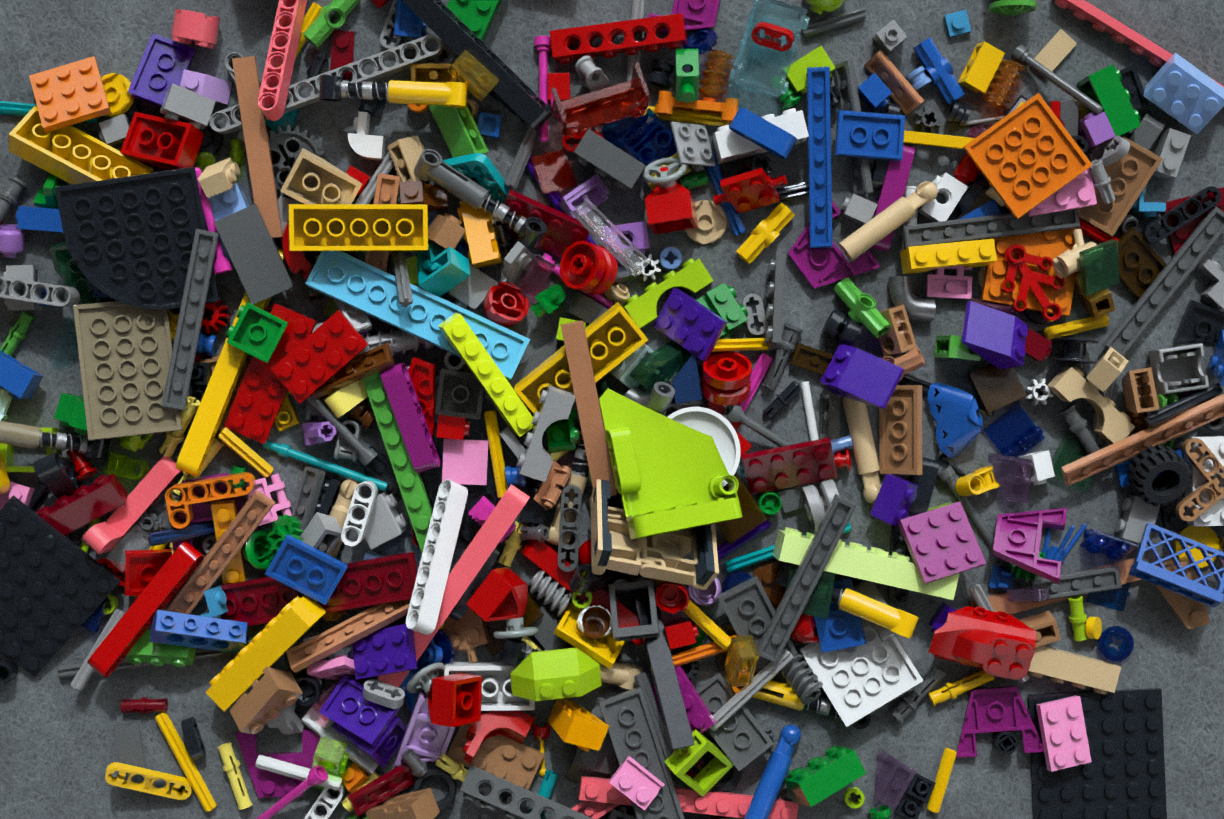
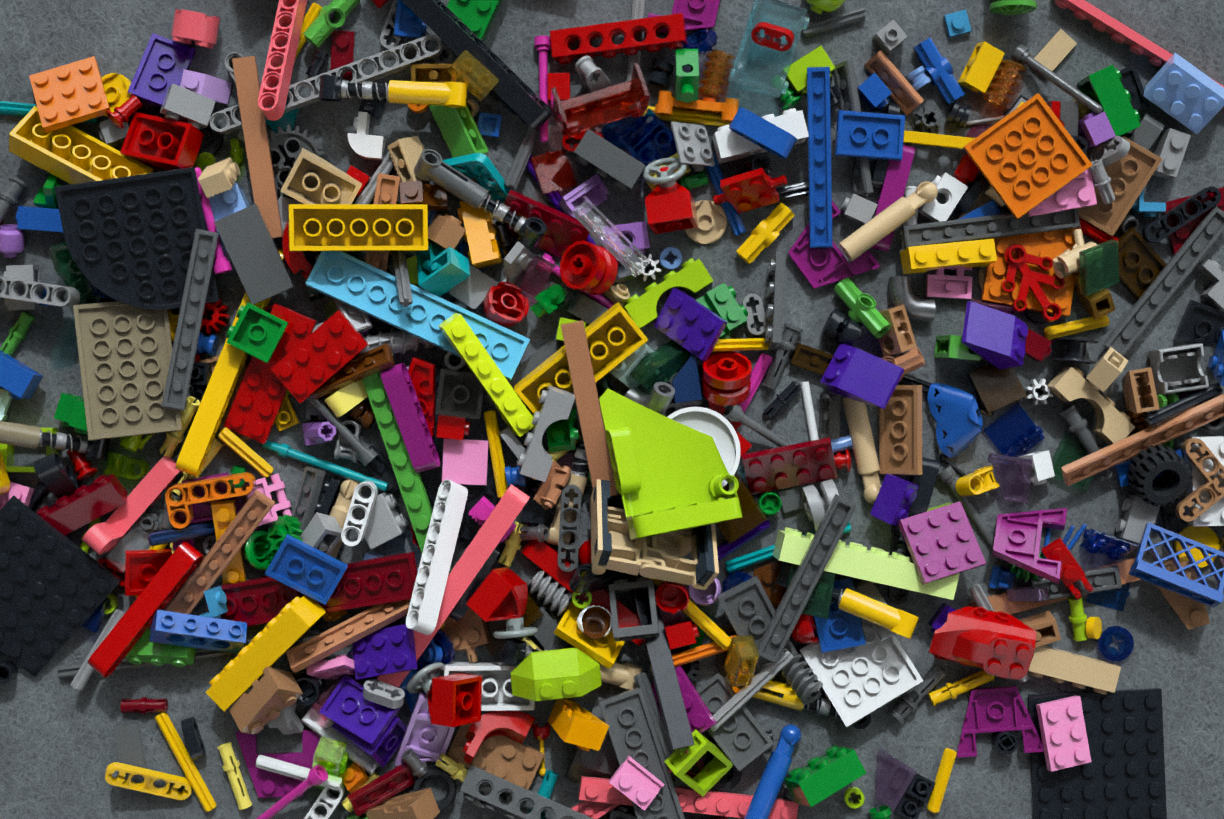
(122, 113): none -> red pin
(1070, 568): none -> red hinge

